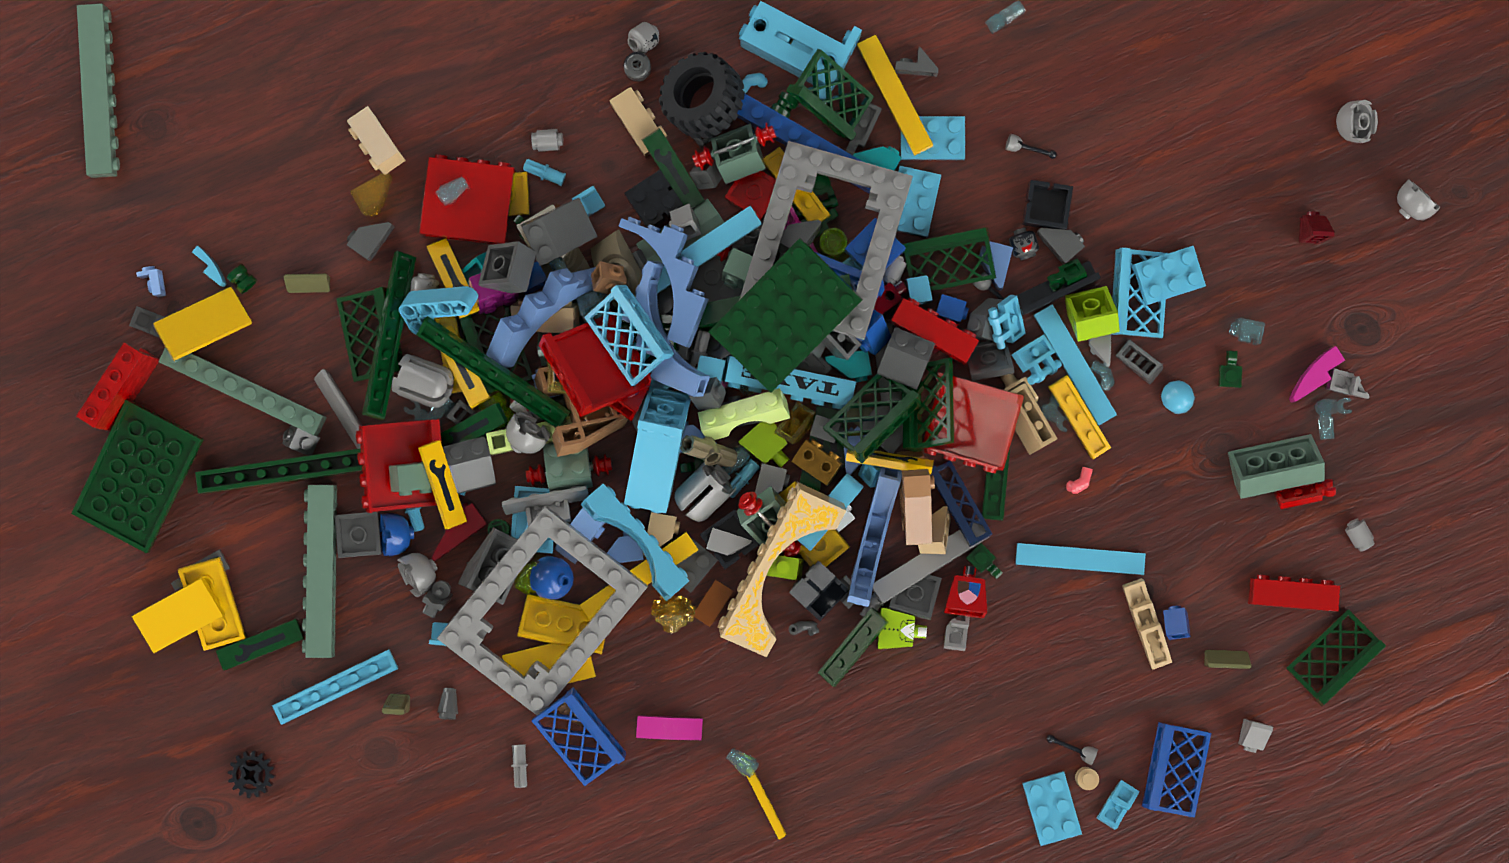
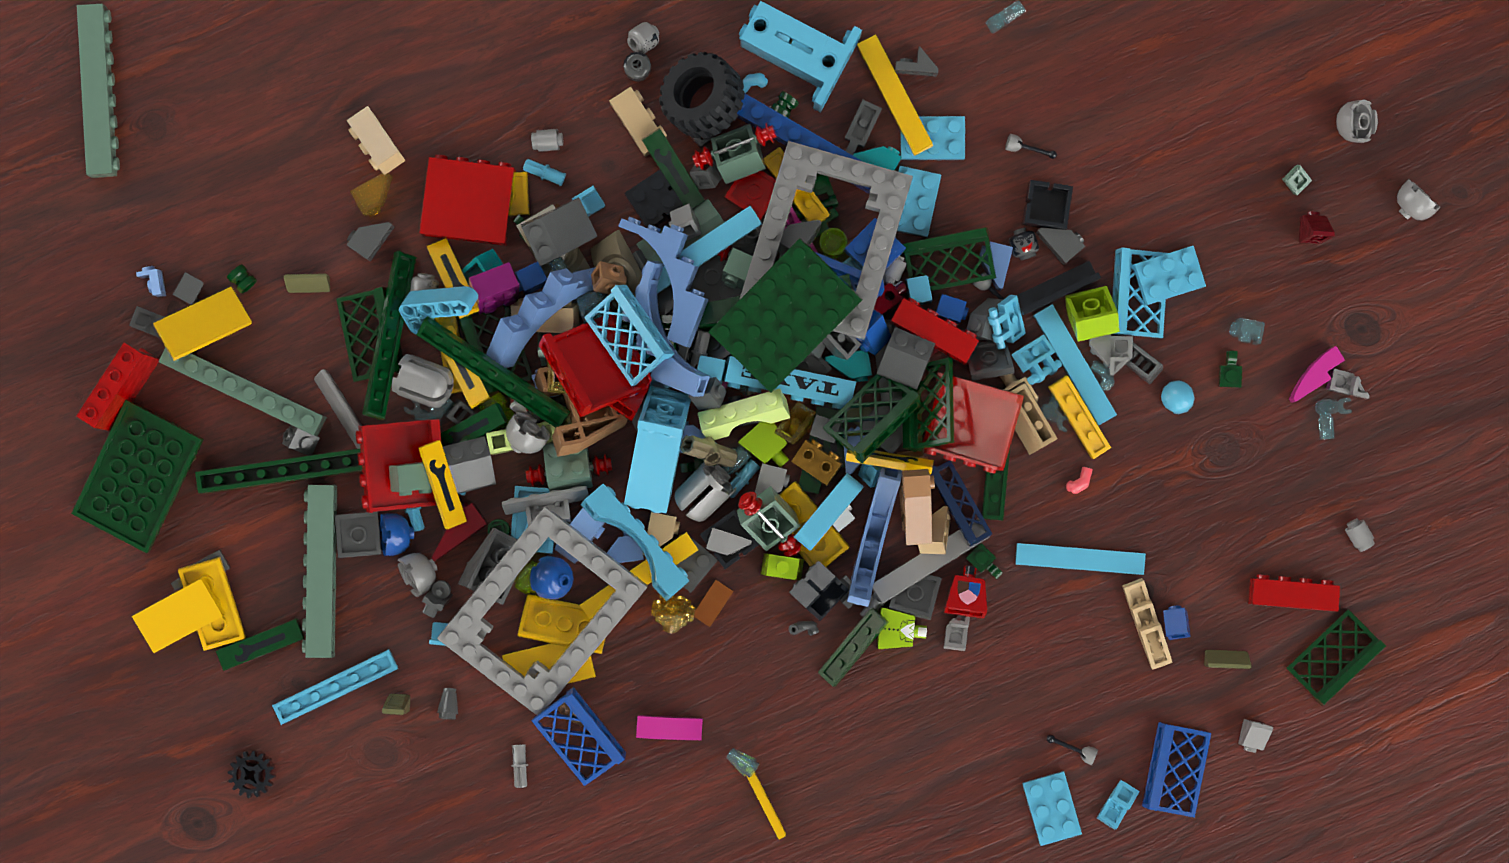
(189, 289): none -> dark grey panel
(213, 270): medium azure slope -> none
(452, 190): clear light blue cone -> none
(507, 267): dark grey slope -> none
(803, 514): tan arch -> none
(818, 108): dark green fence -> none
(1069, 273): dark green plate -> none
(1087, 778): tan brick -> none
(1120, 352): none -> light grey slope
(1276, 466): sand green slope -> none
(1297, 179): none -> sand green tile
(1305, 494): red plate -> none

